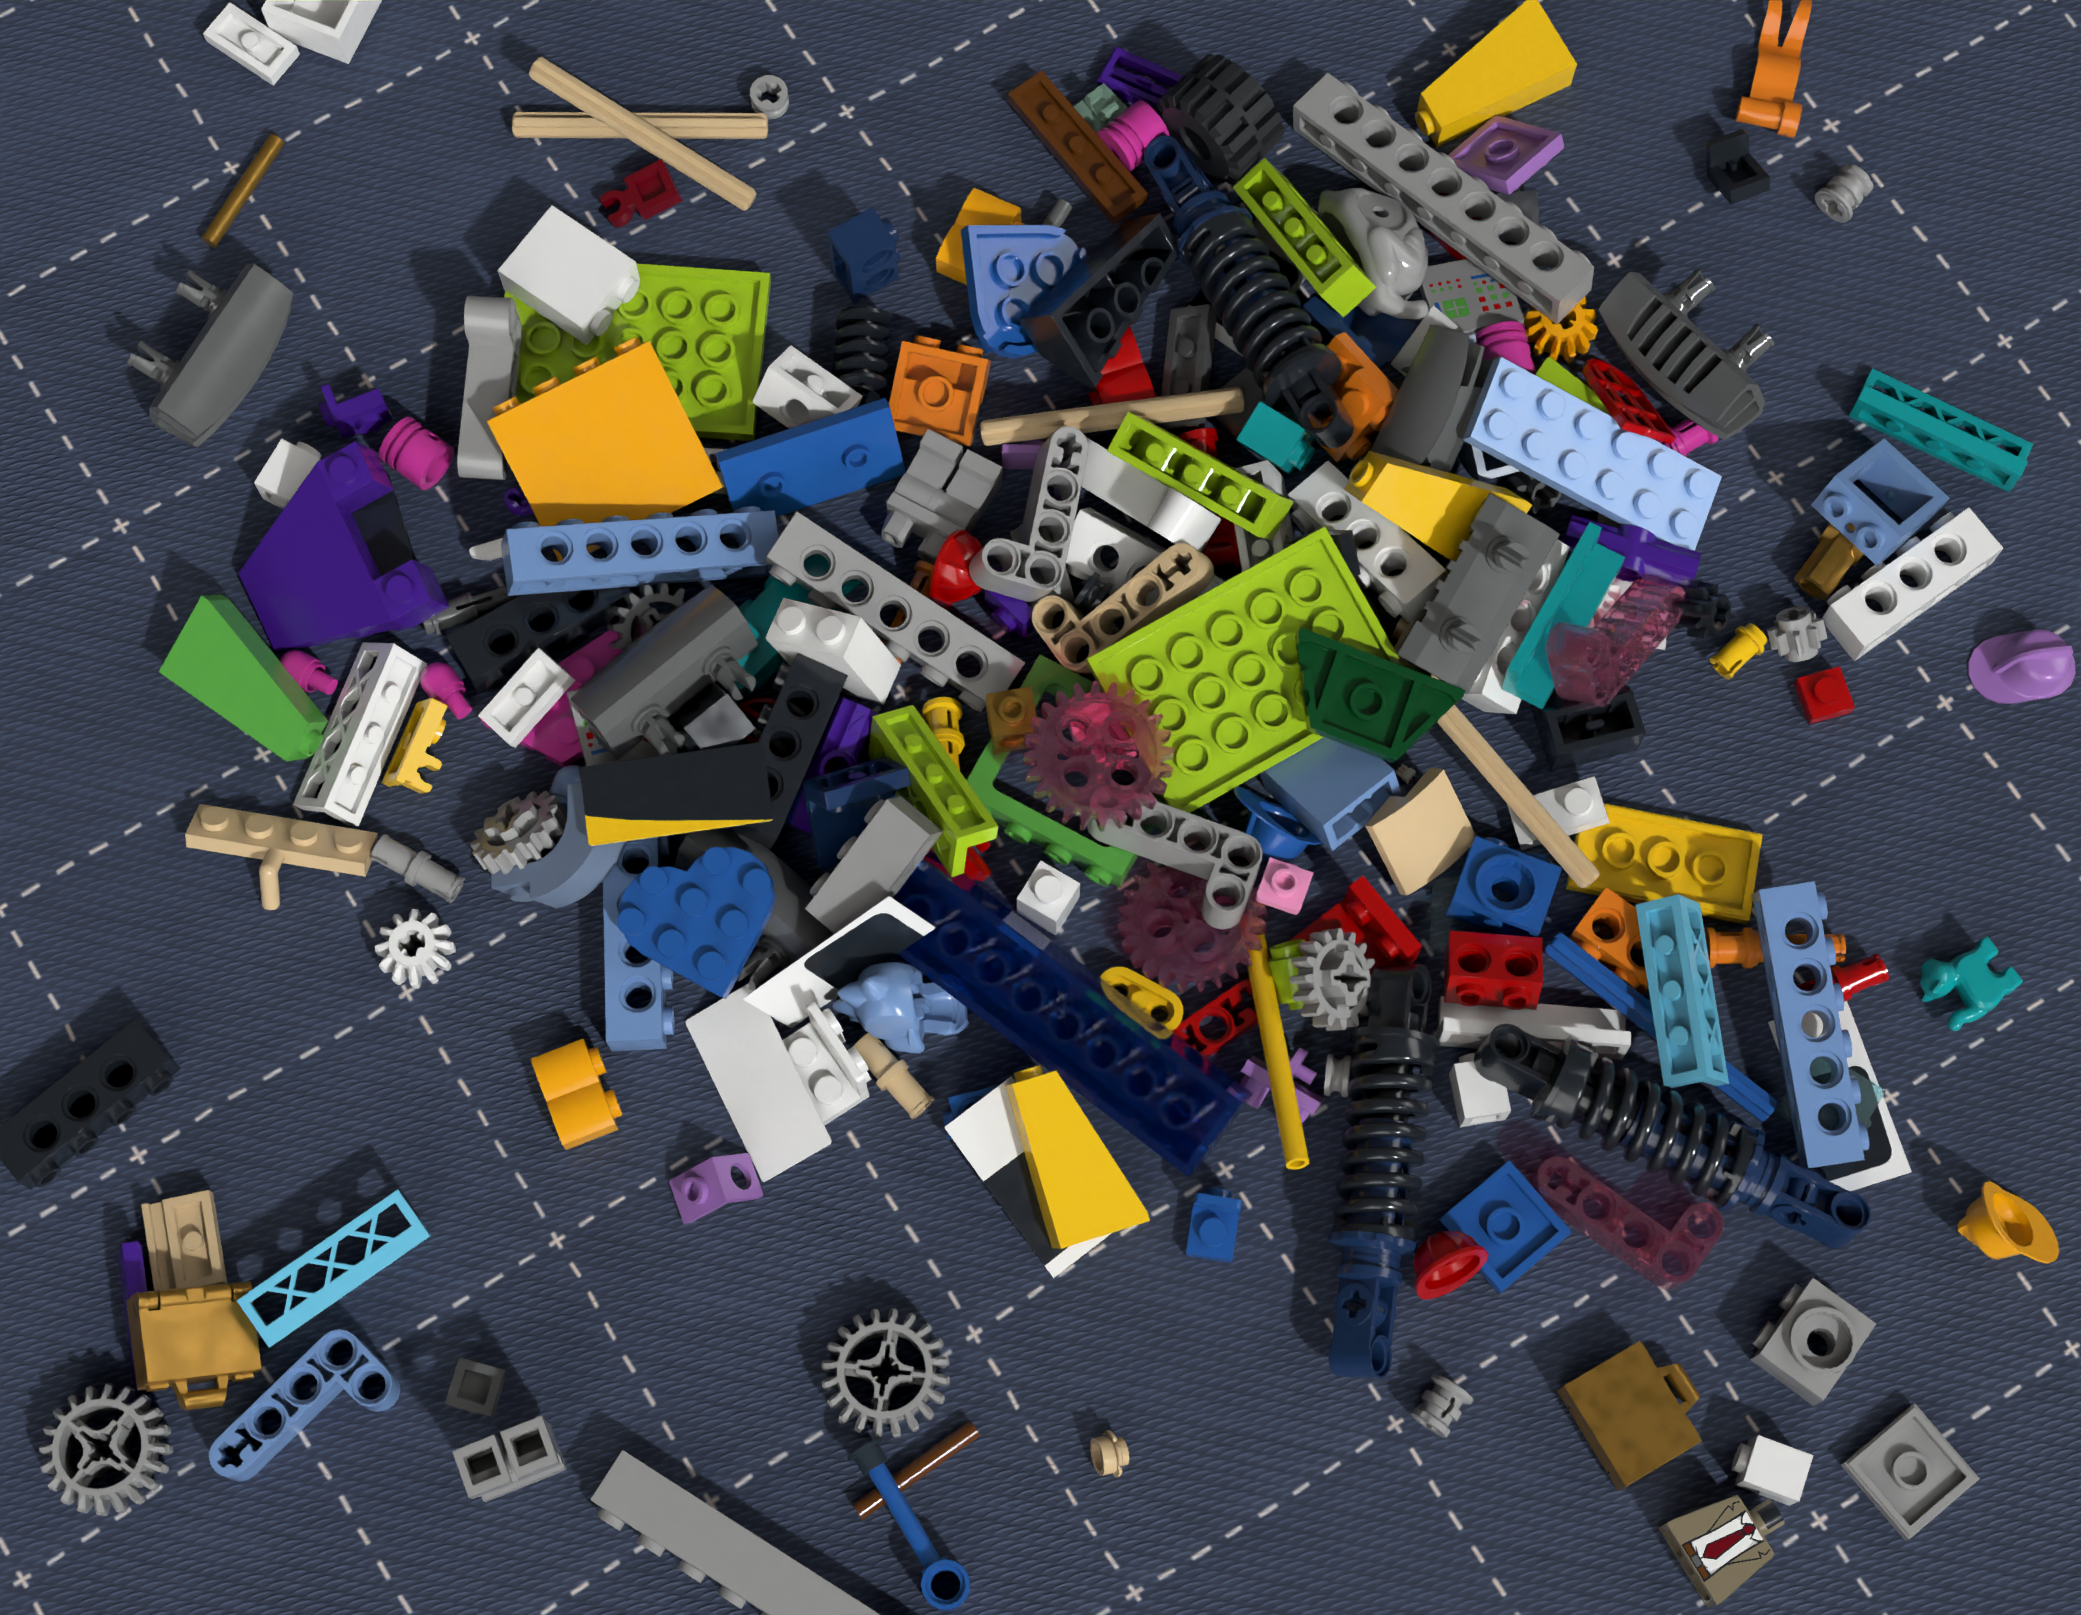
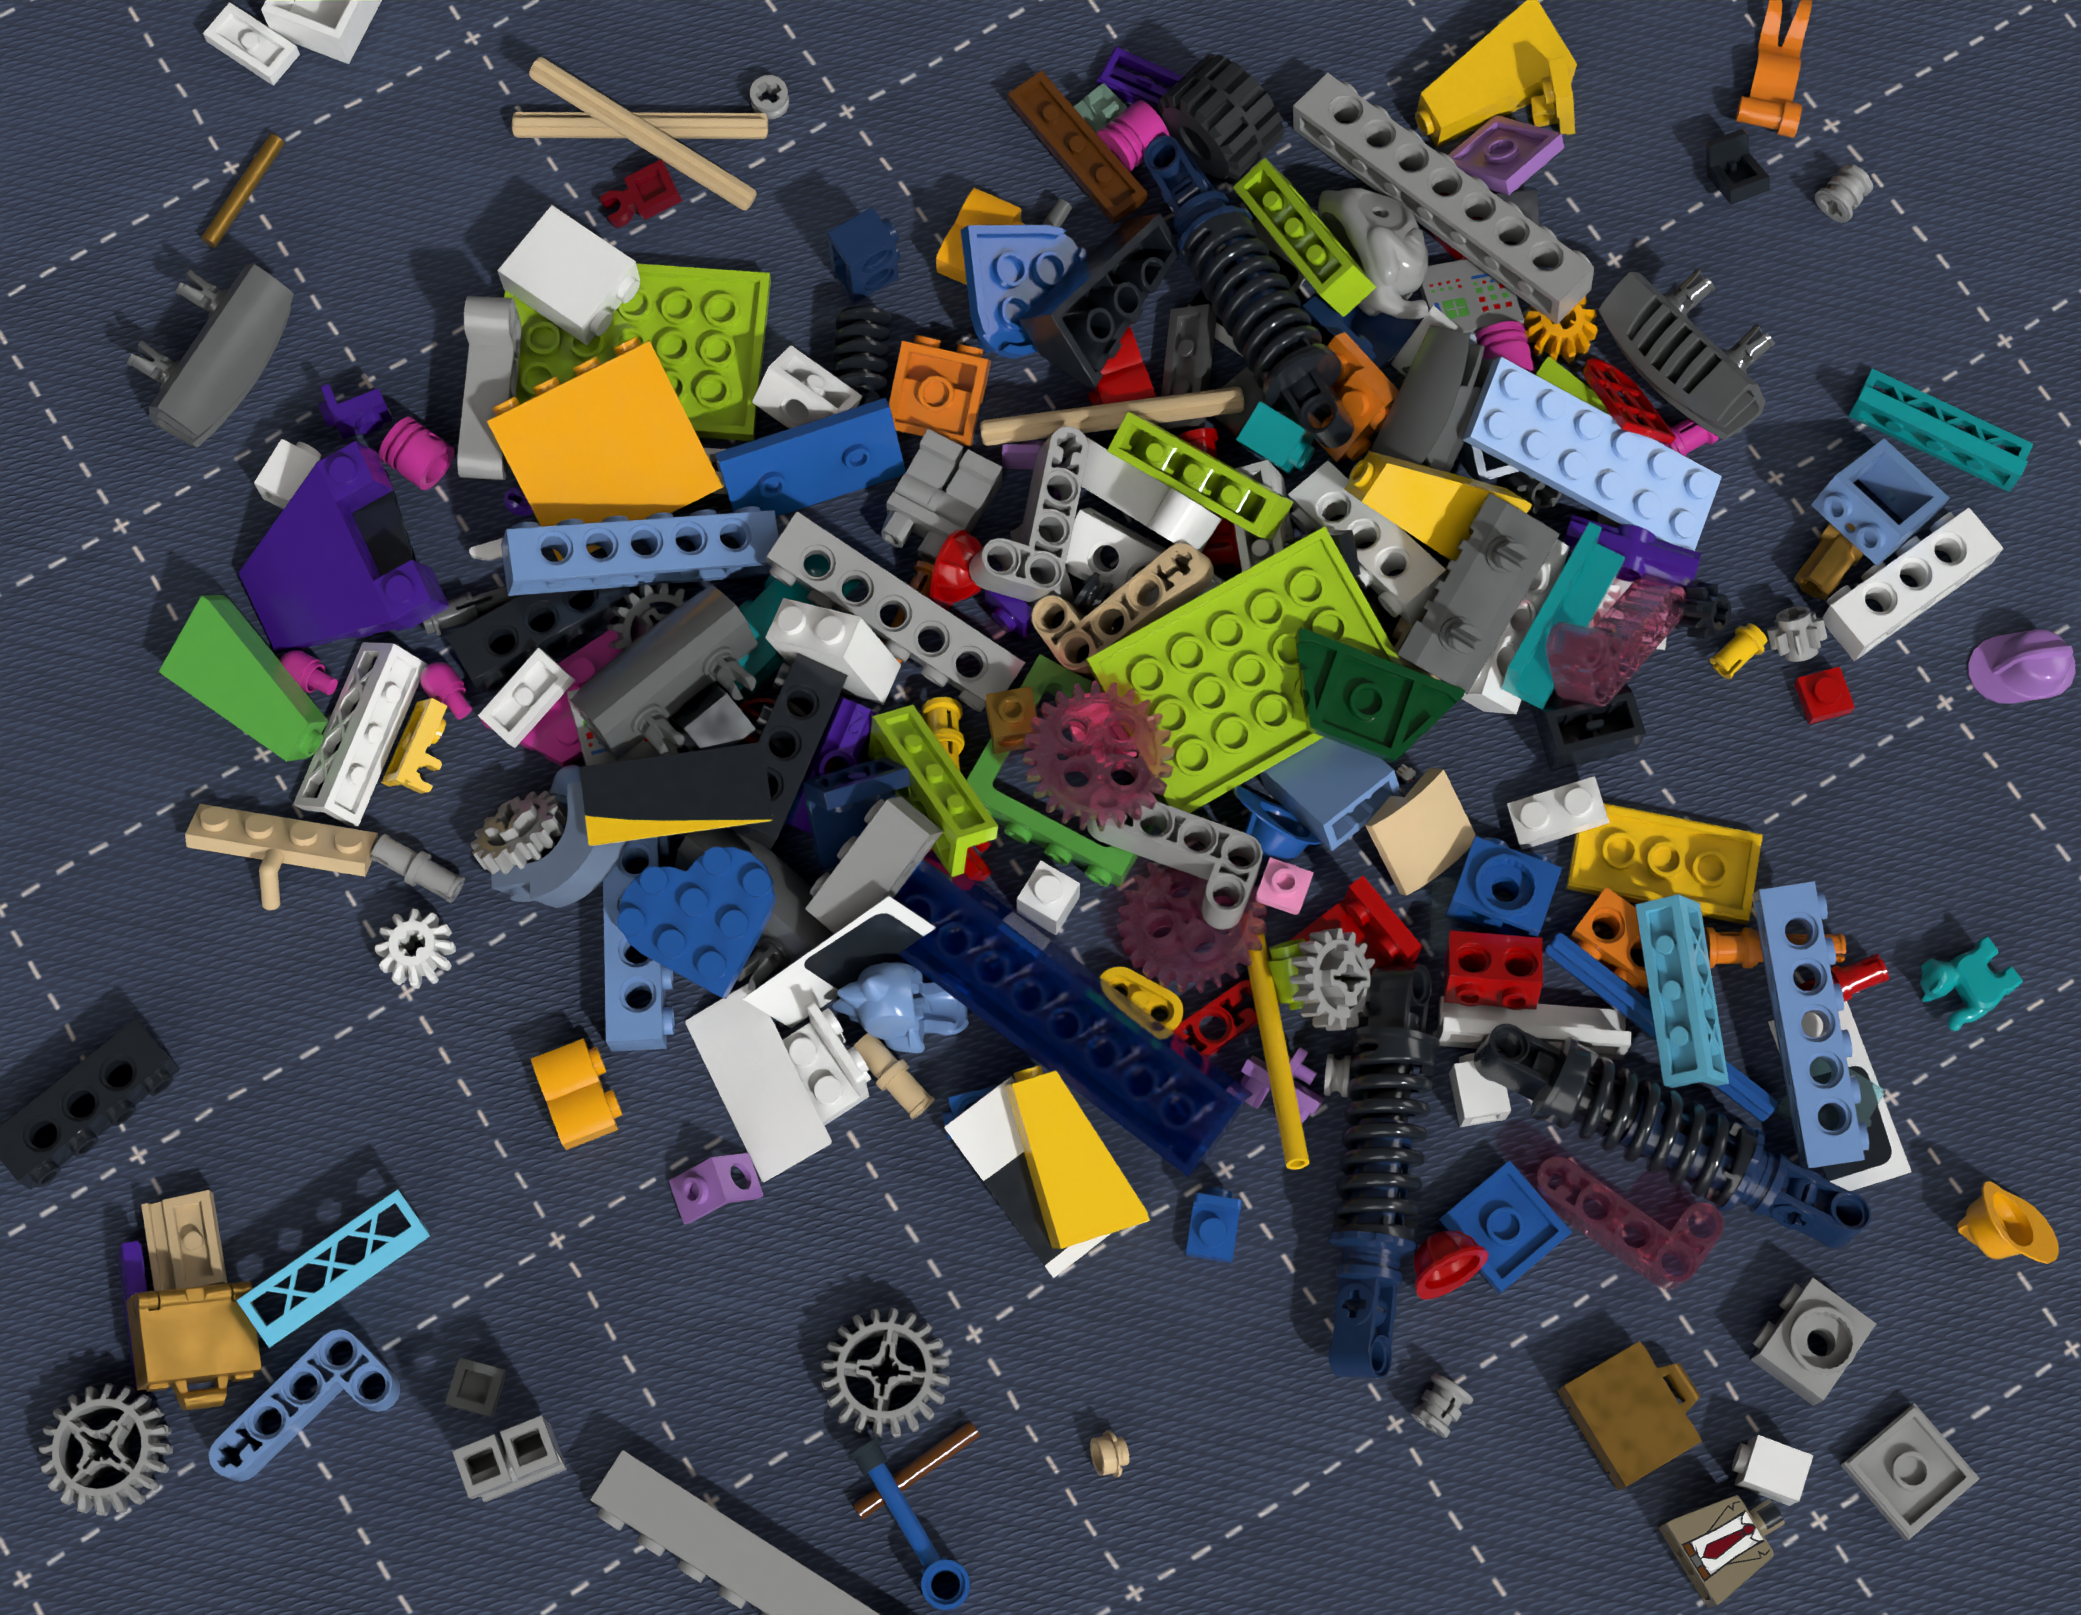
(1518, 797): tan axle -> none
(1557, 102): none -> yellow plate

